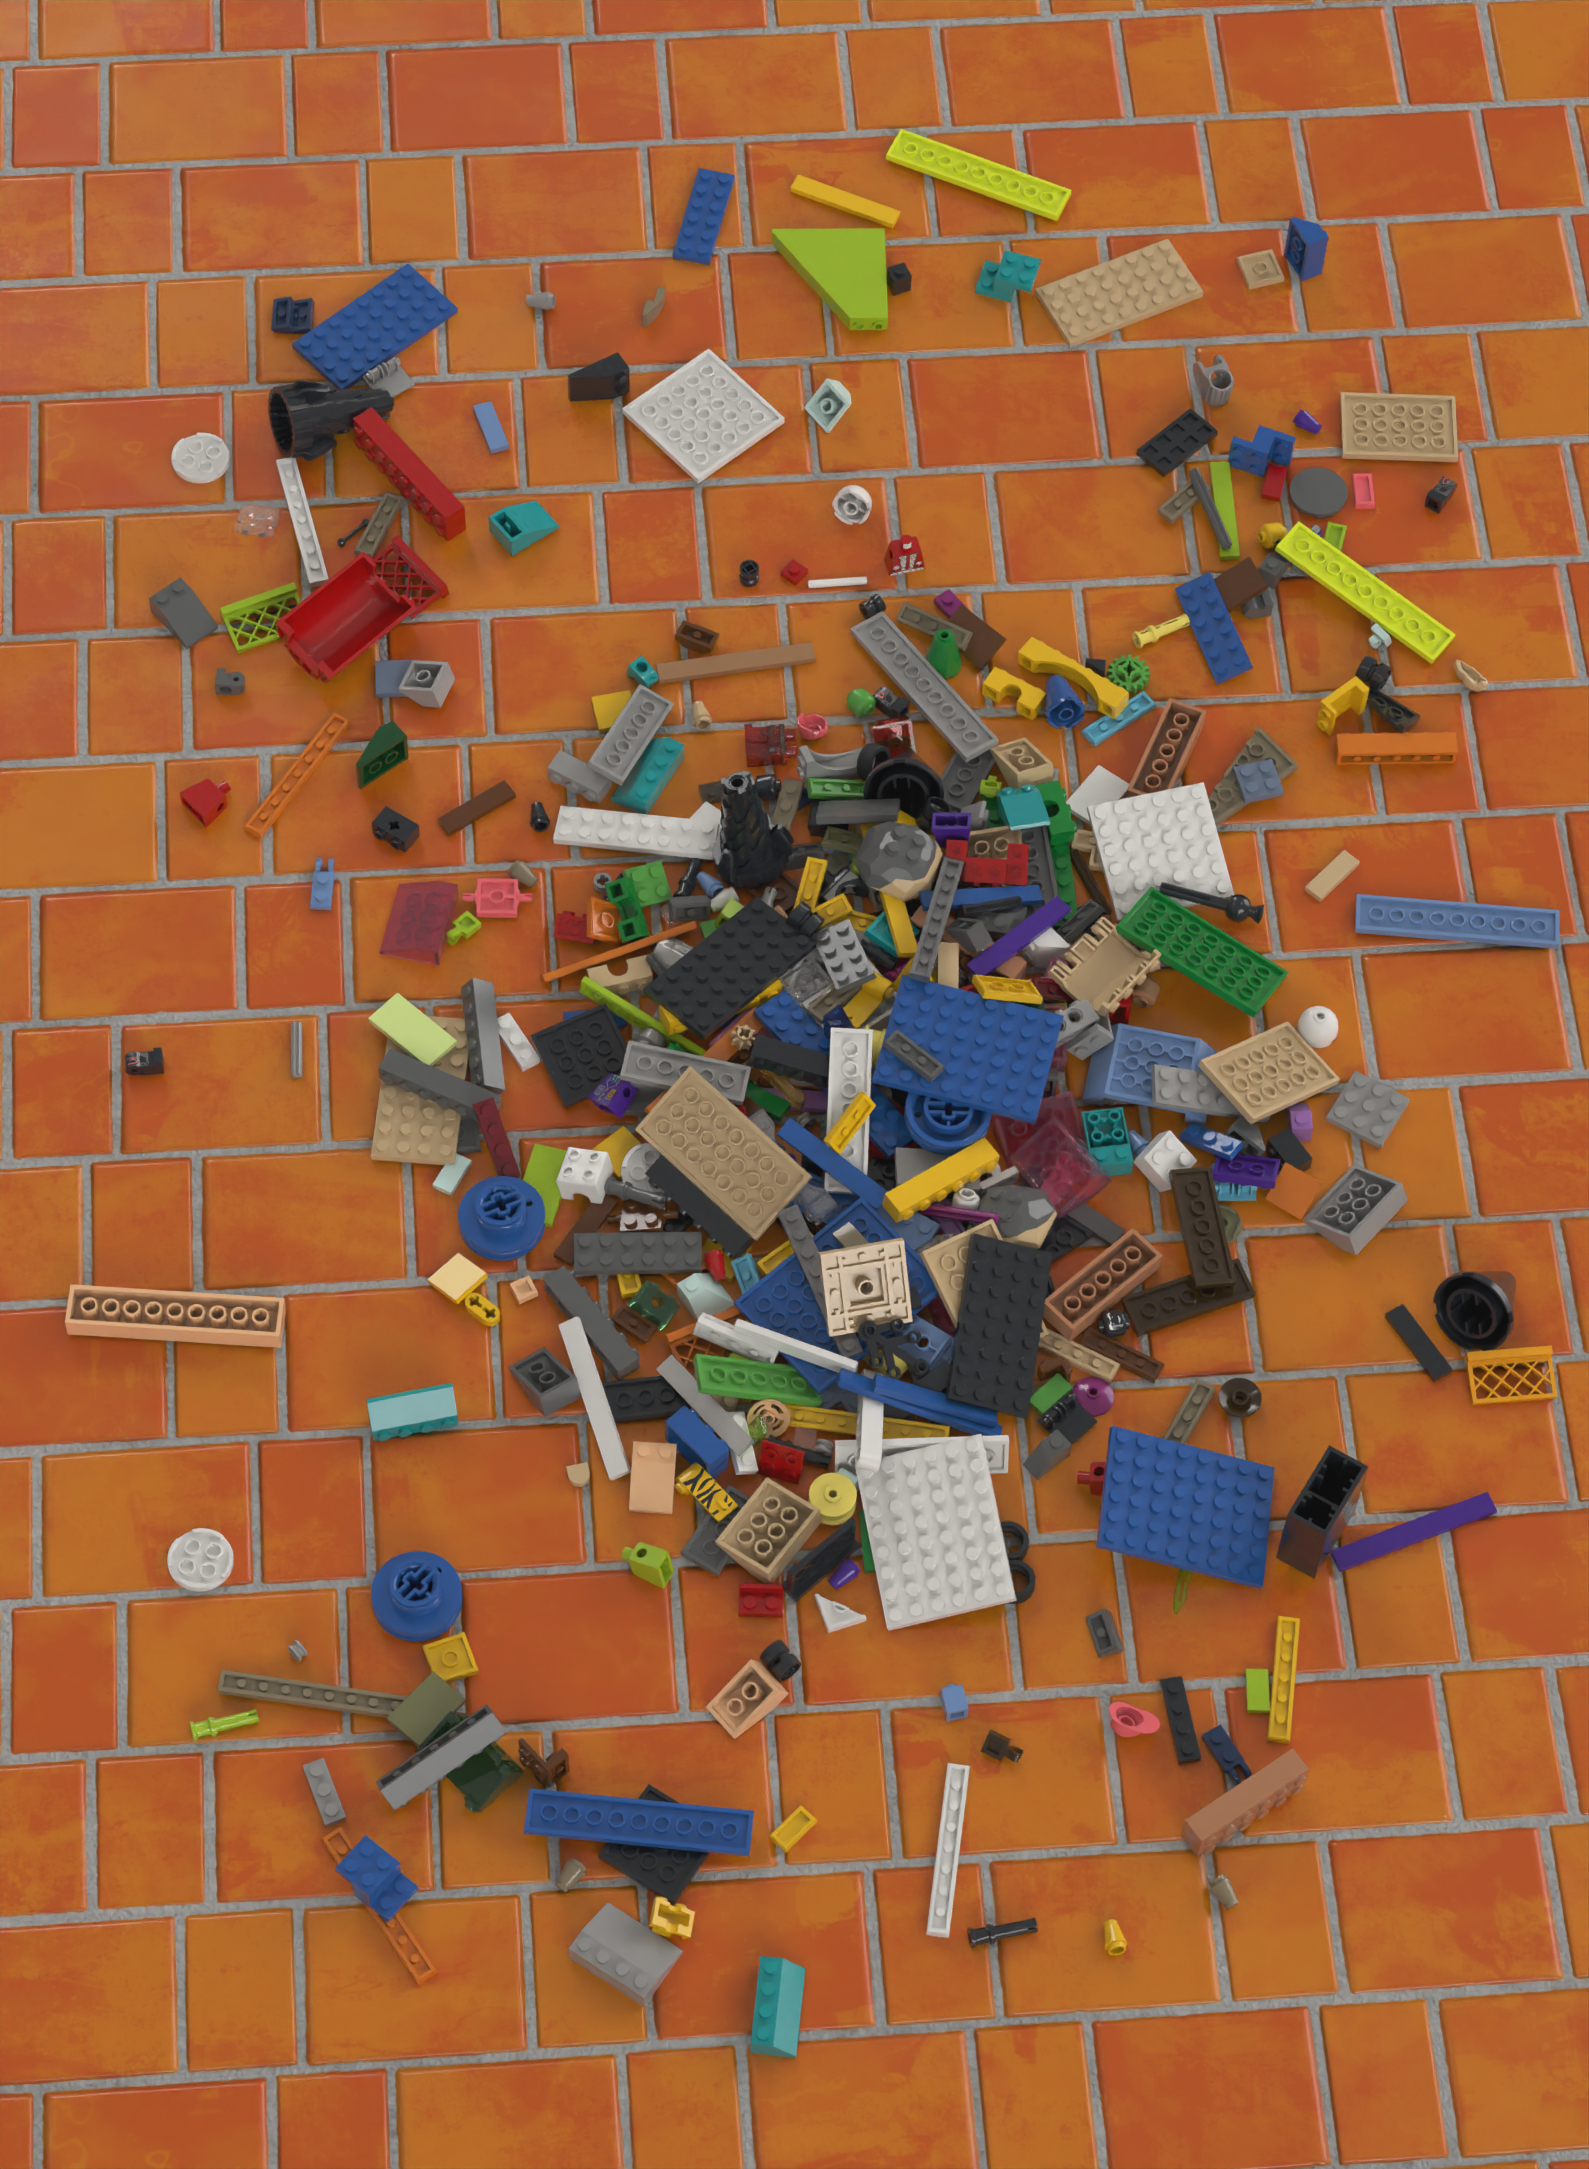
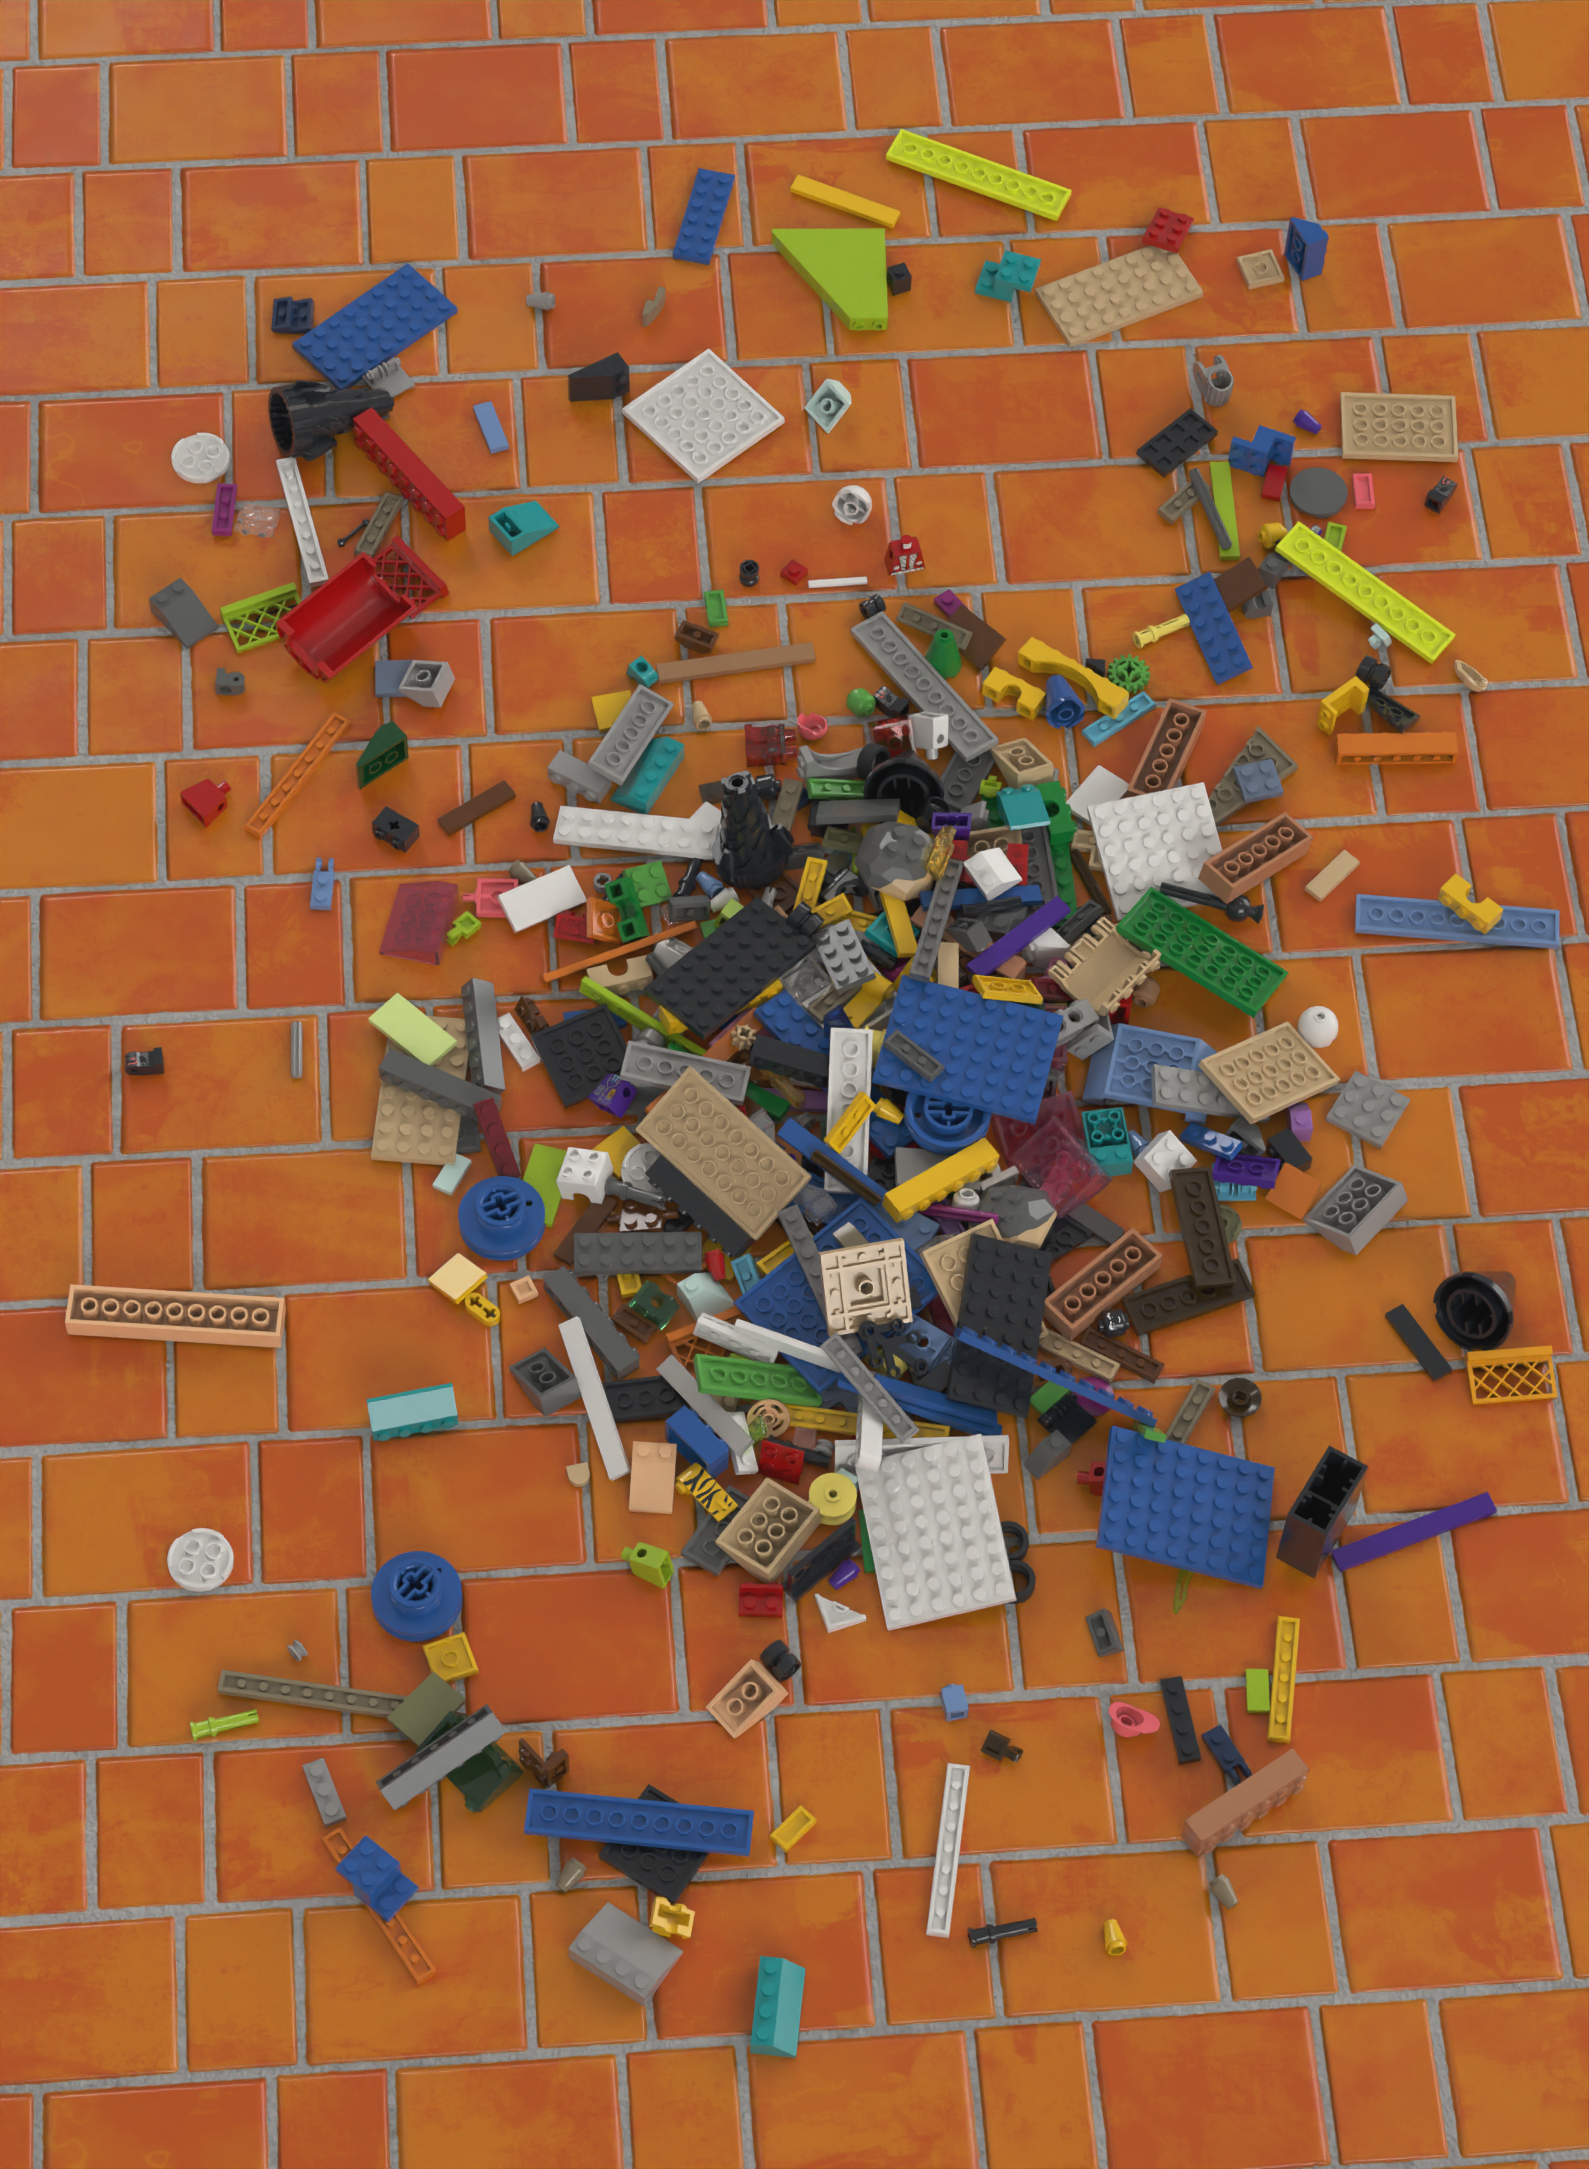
(224, 509): none -> magenta plate
(527, 1012): none -> reddish brown hinge
(541, 899): none -> white tile
(716, 608): none -> bright green tile
(846, 1178): none -> dark brown axle
(869, 1388): none -> light grey tile
(888, 1111): none -> yellow cone
(930, 732): none -> white torso
(940, 852): none -> clear yellow hinge
(992, 872): none -> white slope
(1048, 1372): none -> blue plate
(1149, 1432): none -> bright green tile
(1168, 230): none -> red plate
(1255, 857): none -> nougat brick
(1480, 915): none -> yellow arch

